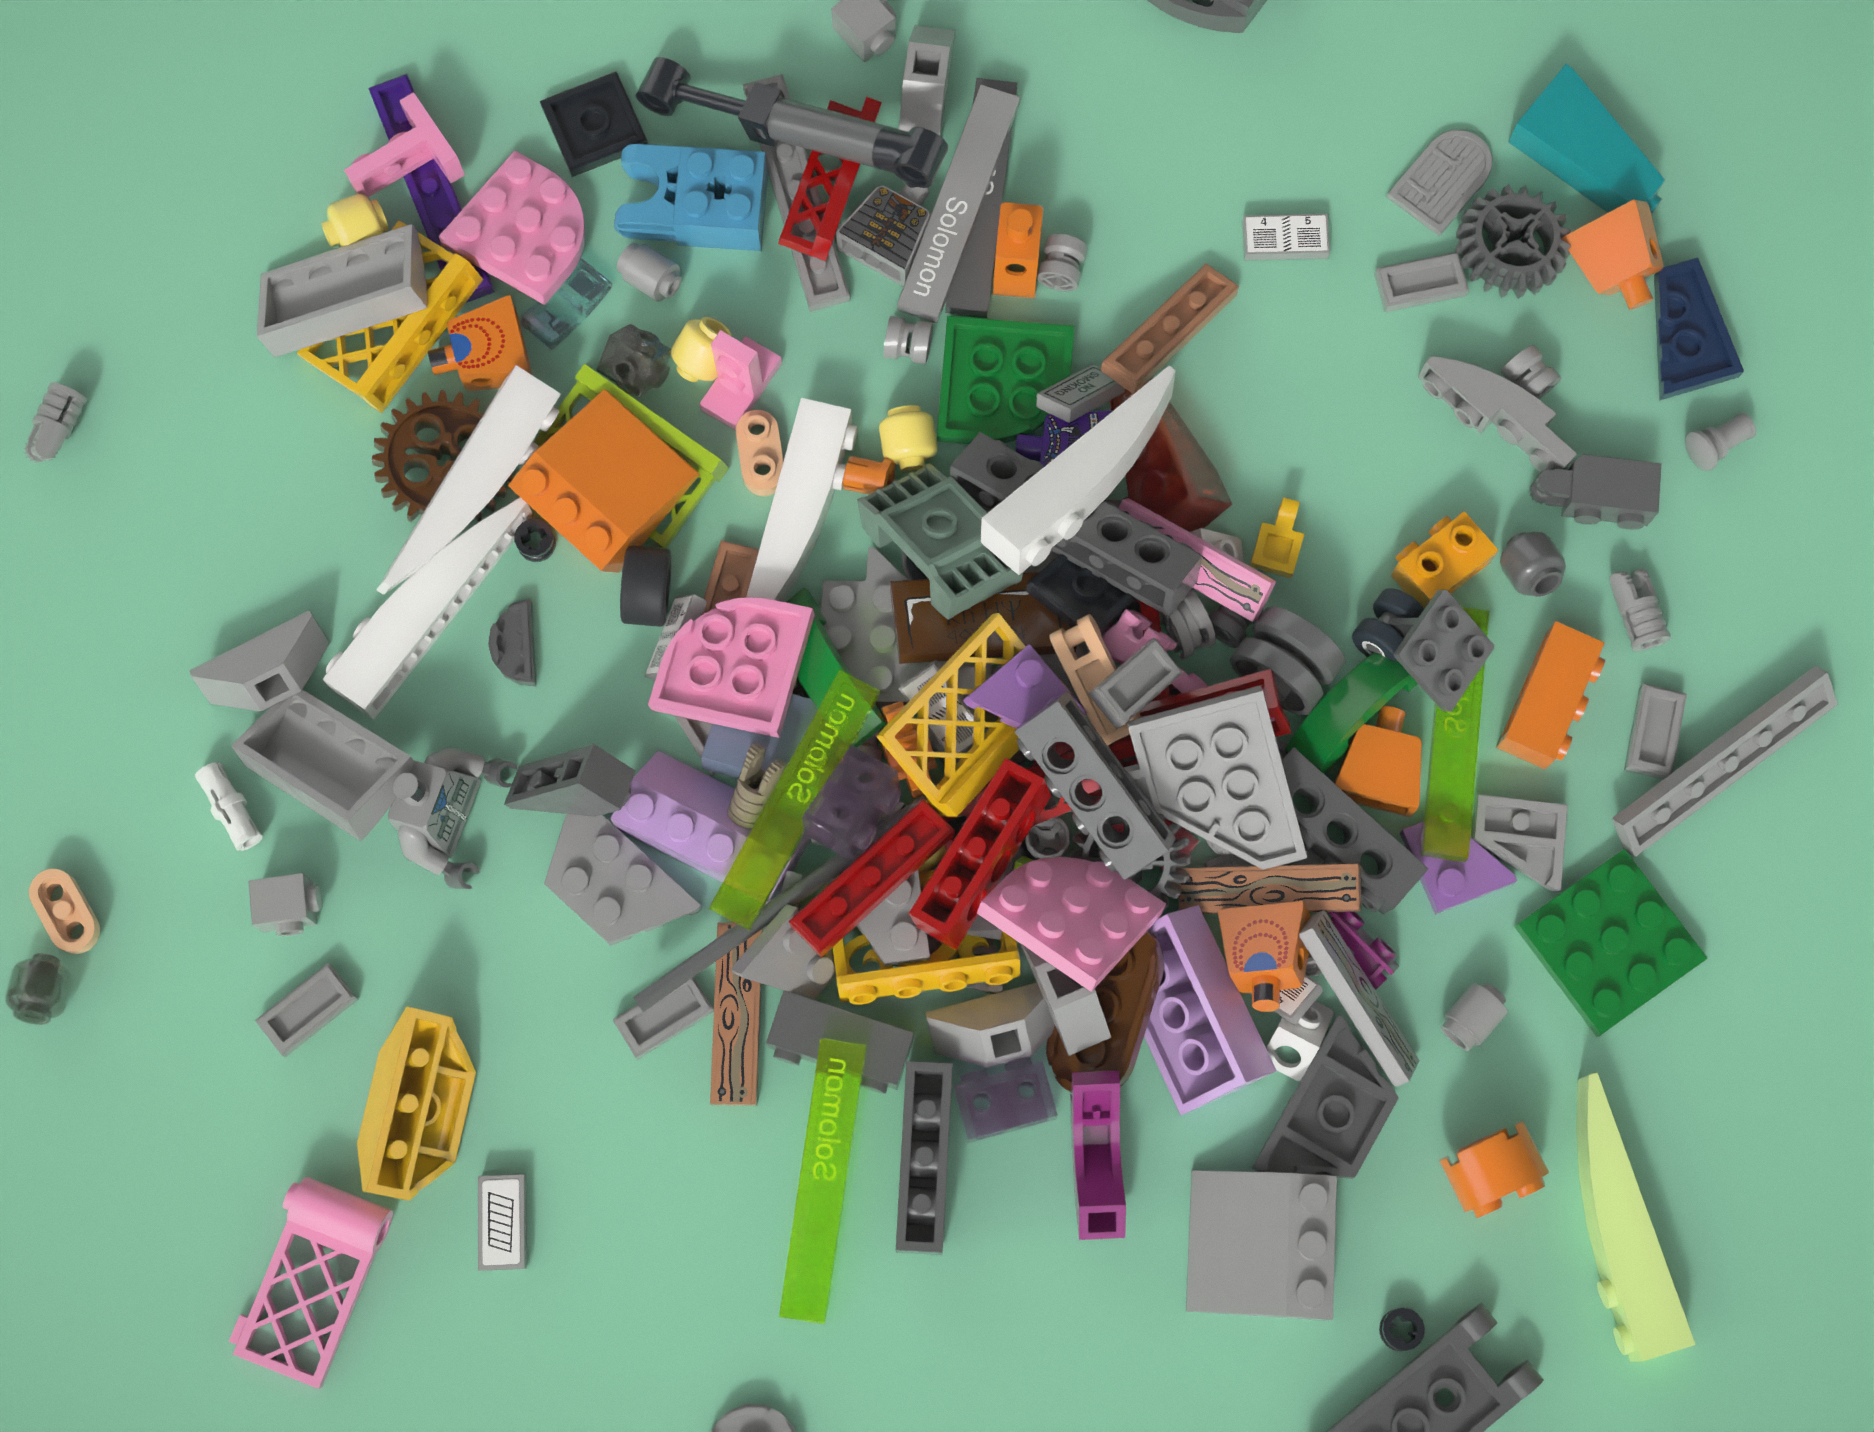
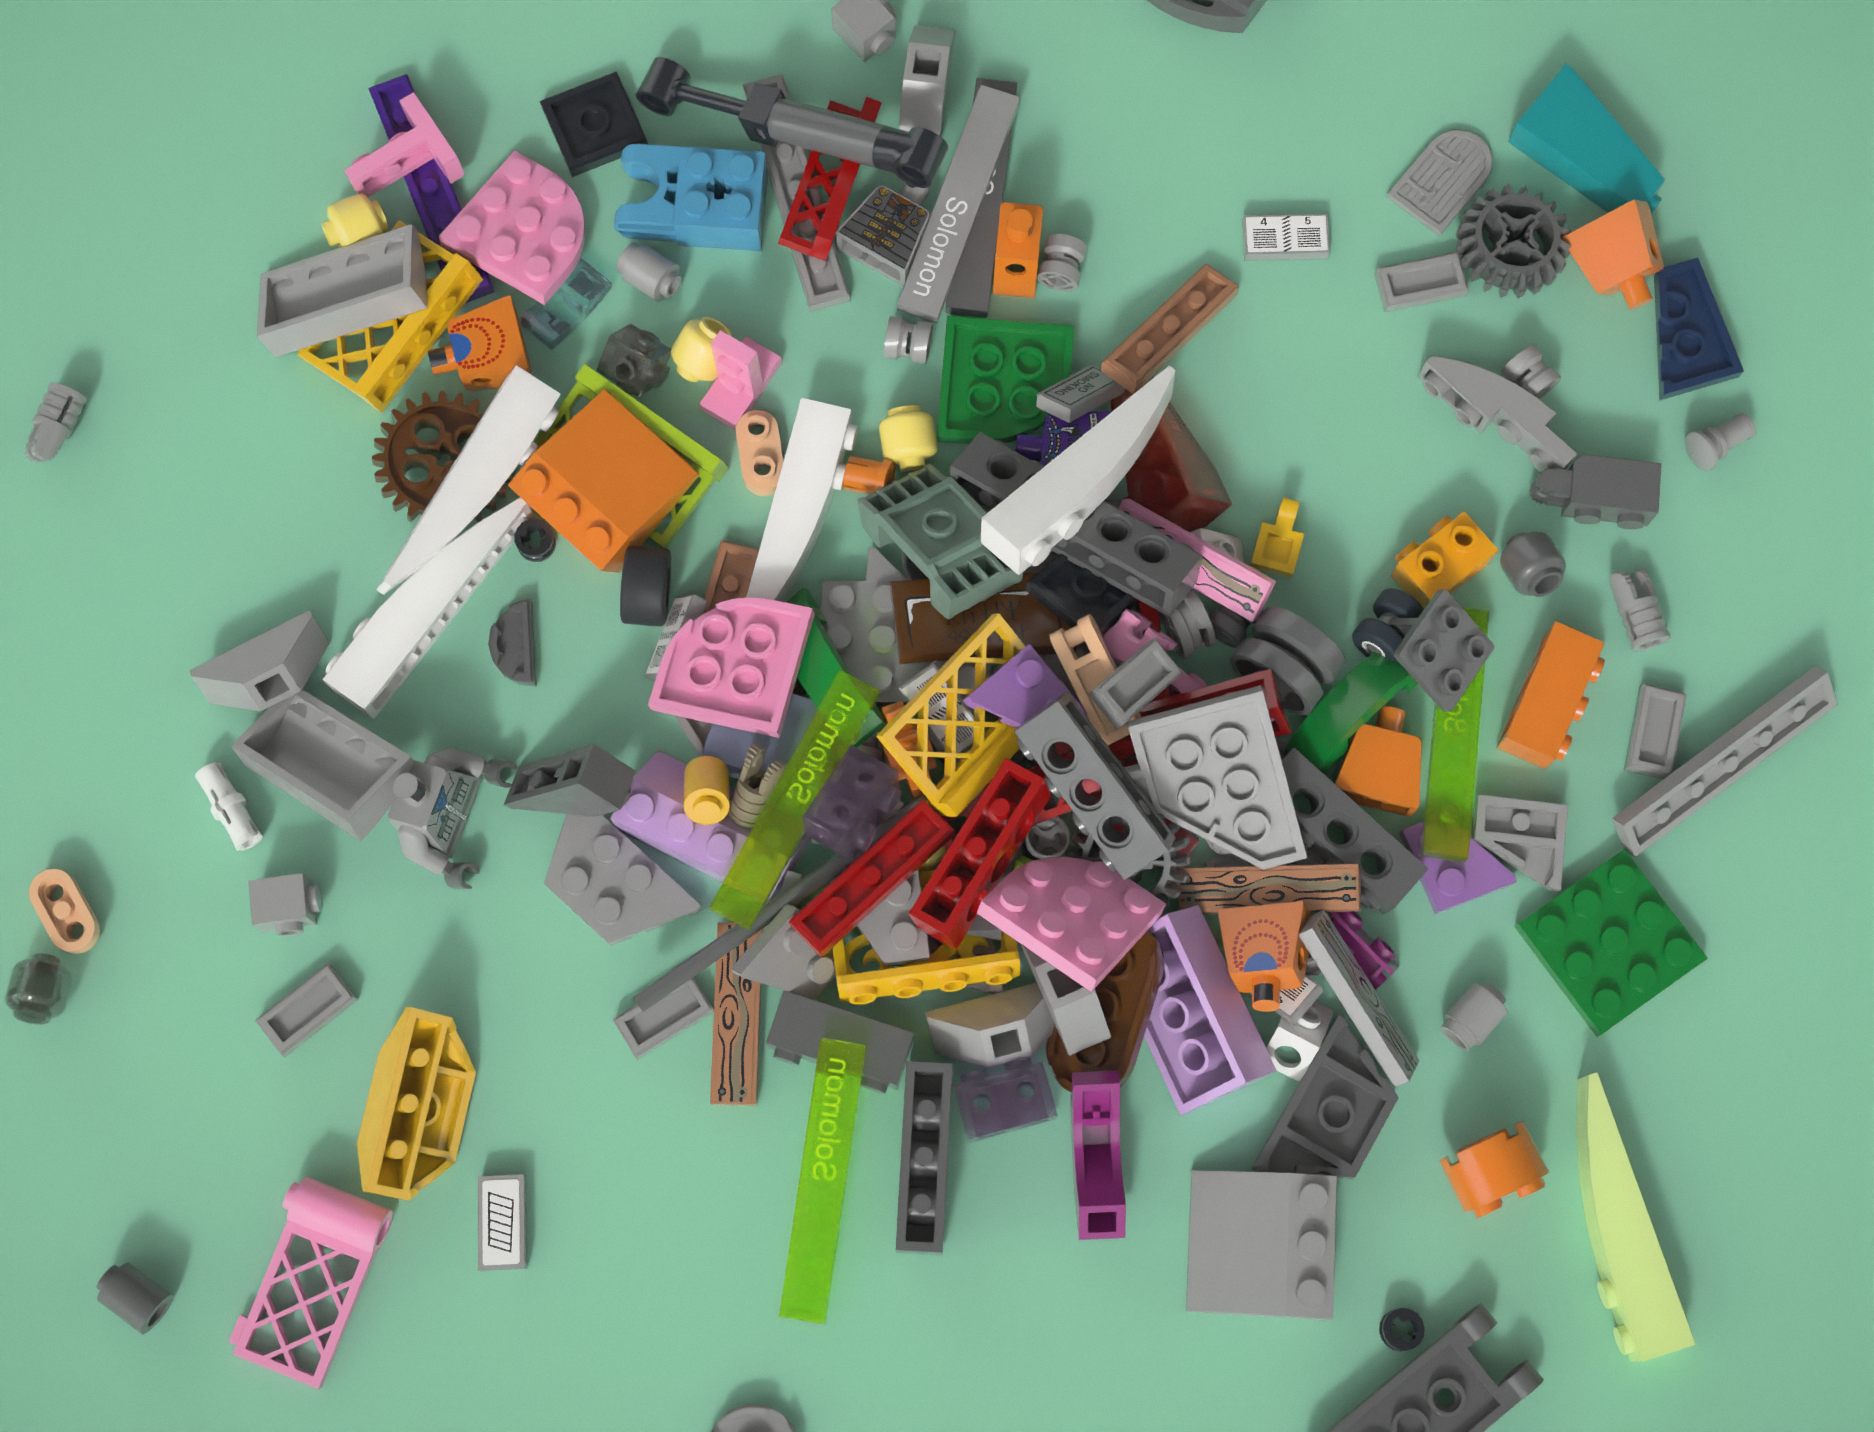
(133, 1297): none -> dark grey brick
(706, 790): none -> yellow brick

